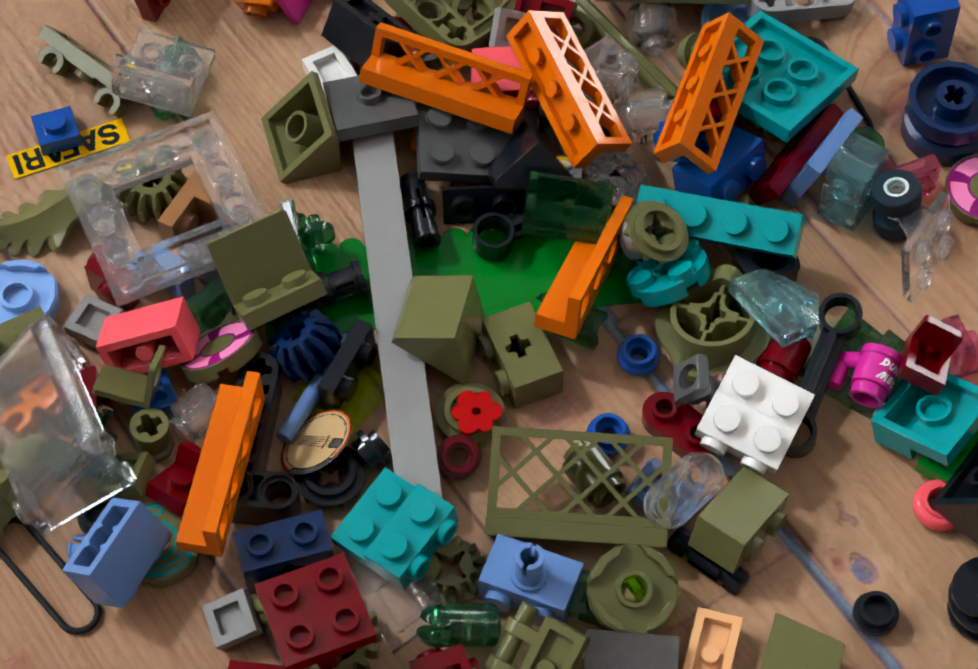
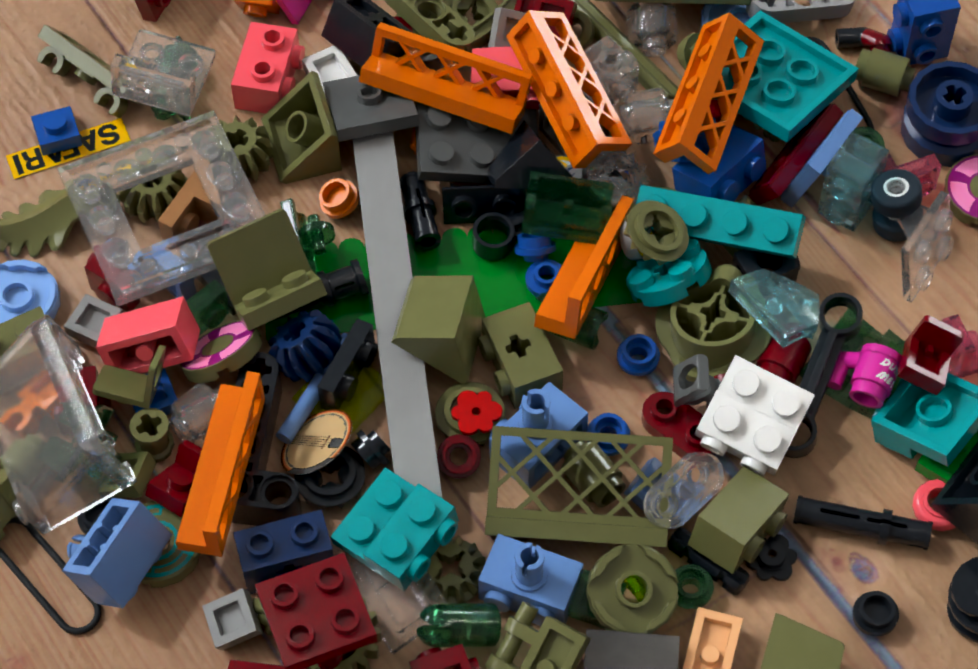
(250, 145): none -> olive gear
(266, 67): none -> coral brick
(338, 198): none -> orange plate
(534, 247): none -> blue plate
(534, 282): none -> blue plate
(540, 410): none -> medium blue brick
(701, 579): none -> clear green plate
(778, 566): none -> black plant
(862, 38): none -> arm
(863, 522): none -> black pin
(884, 71): none -> olive brick

